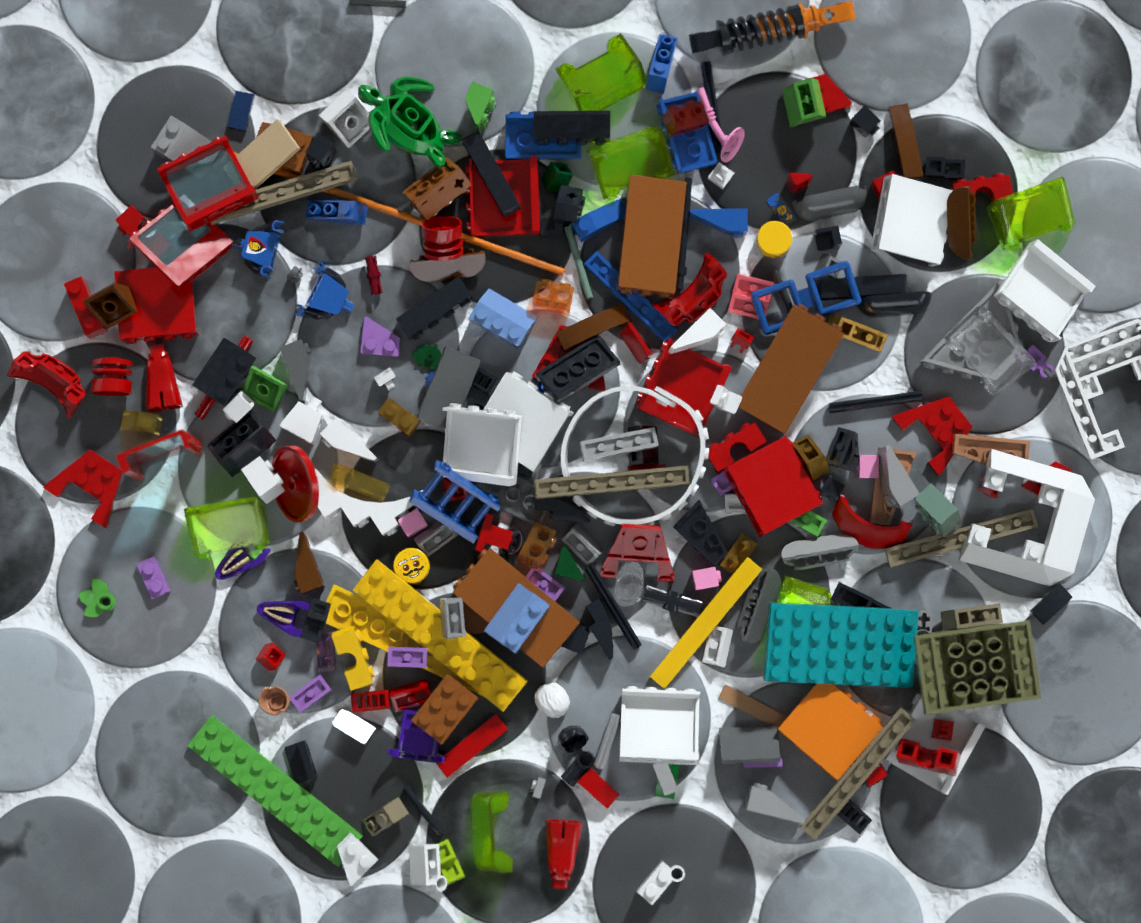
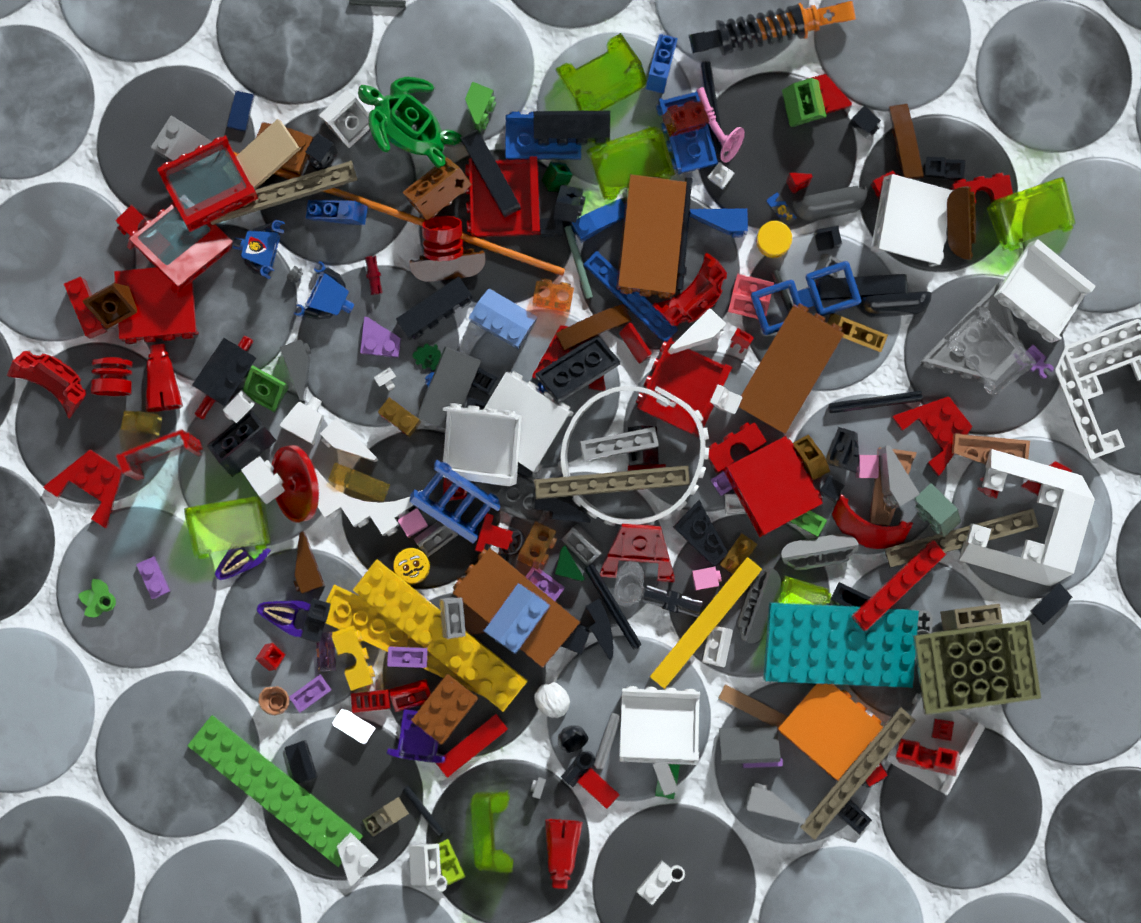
(898, 585): none -> red plate

